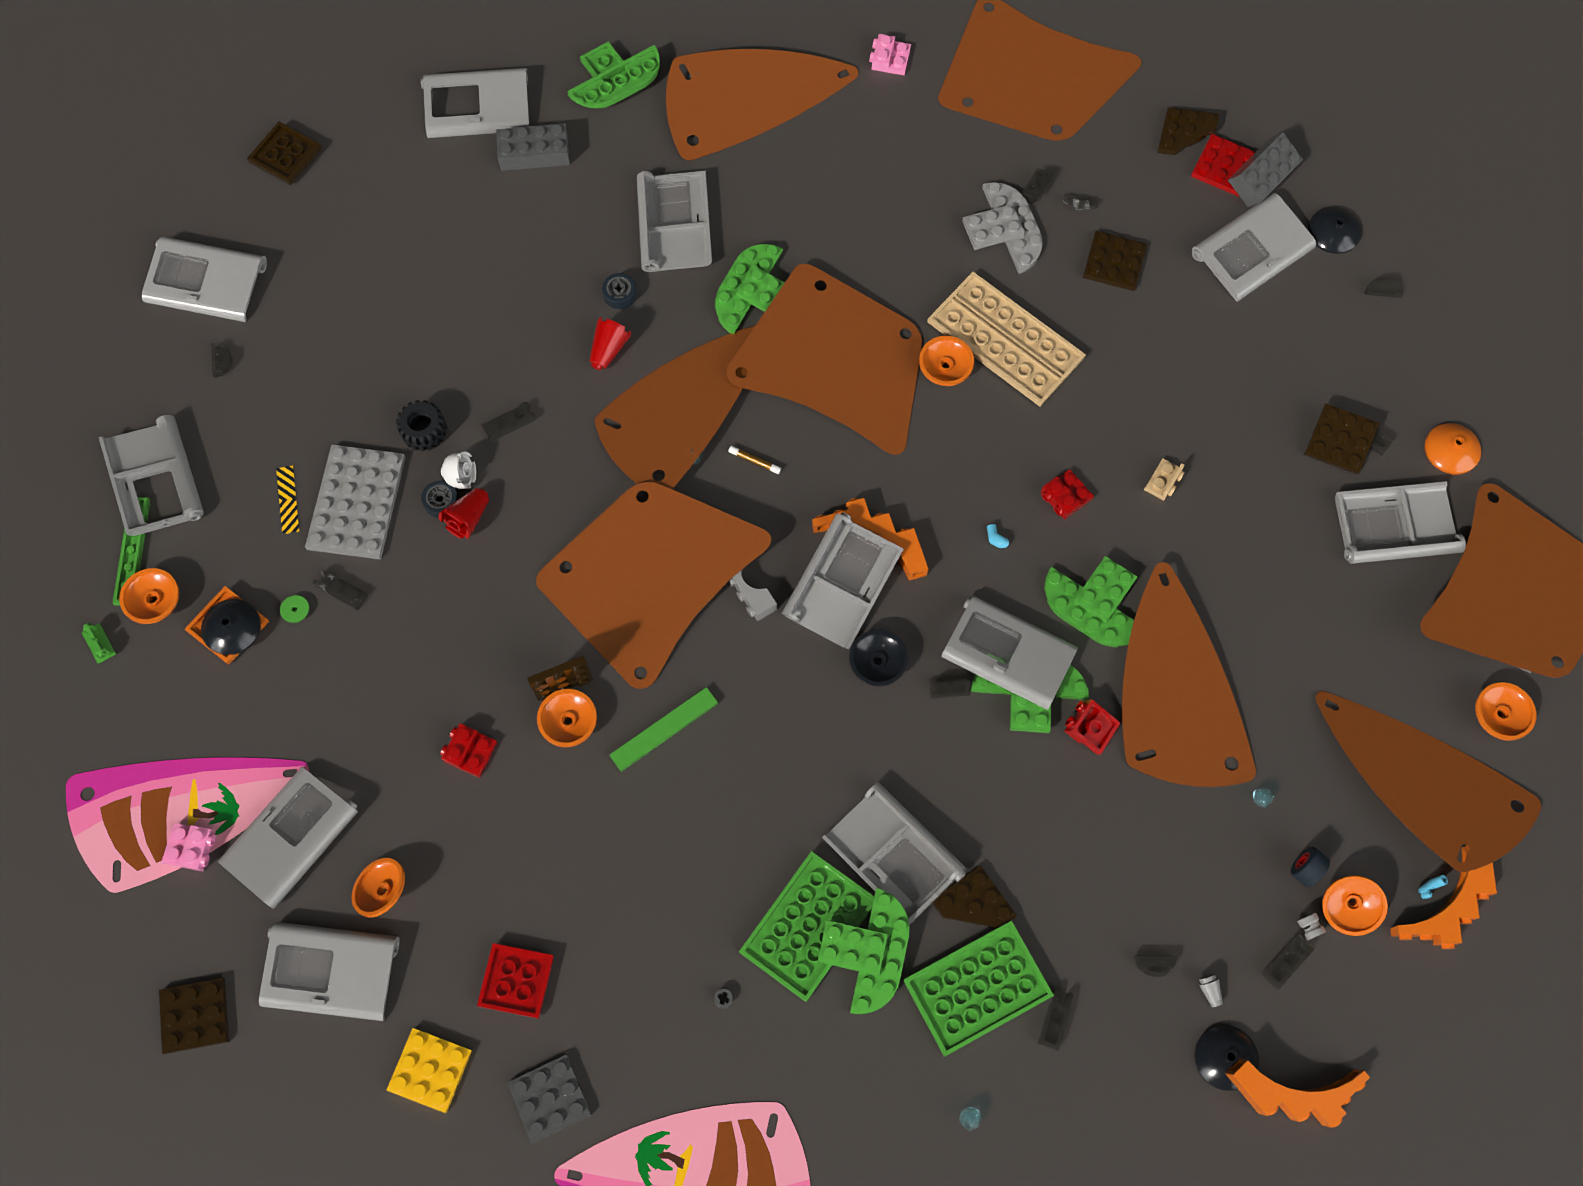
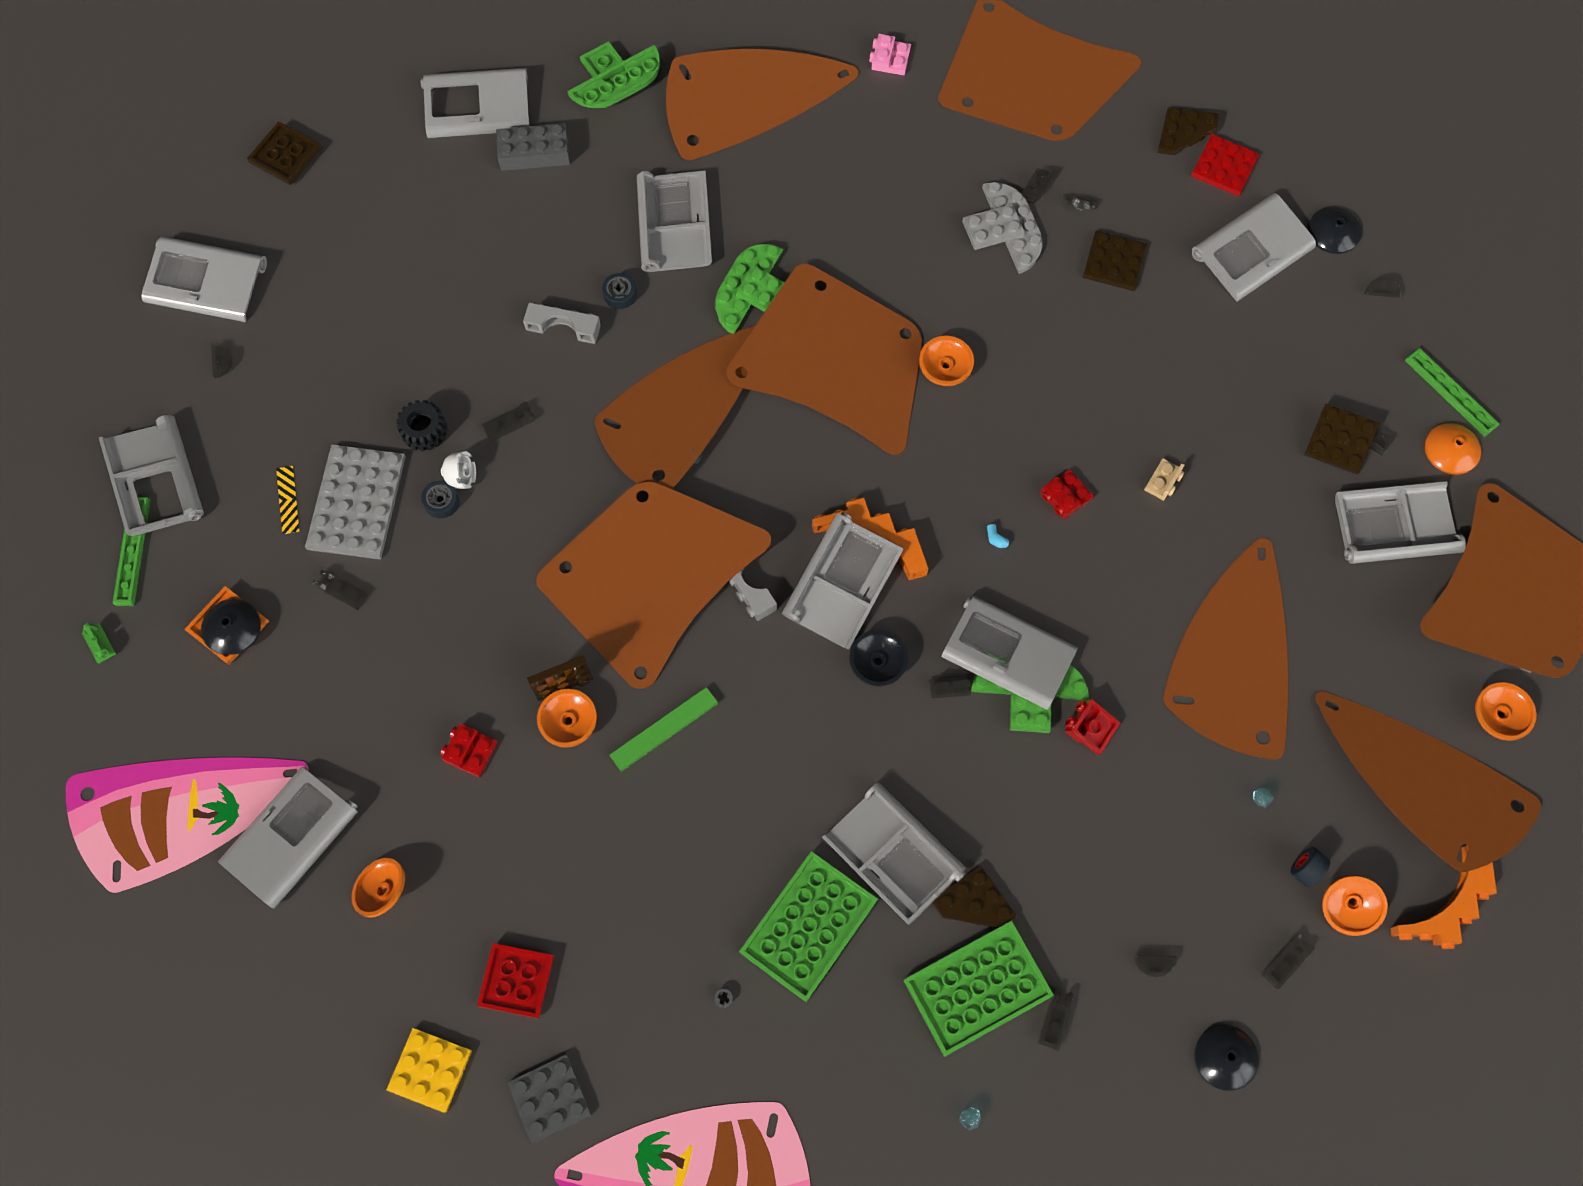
(140, 591): orange dish -> none
(189, 847): bright pink plate -> none
(193, 1016): dark brown plate -> none
(294, 609): bright green piece -> none
(329, 965): light grey piece -> none
(465, 513): red cone -> none
(540, 318): none -> light grey arch
(607, 342): red cone -> none
(756, 460): pearl gold bar -> none
(873, 952): bright green plate -> none
(1007, 338): tan plate -> none
(1093, 606): bright green plate -> none
(1179, 694): dark orange piece -> none
(1211, 988): light grey cone -> none
(1236, 659): none -> dark orange piece
(1265, 170): dark grey brick -> none
(1297, 1104): orange arch -> none
(1311, 926): light grey wheel -> none
(1432, 884): medium azure arm -> none
(1452, 392): none -> bright green tile

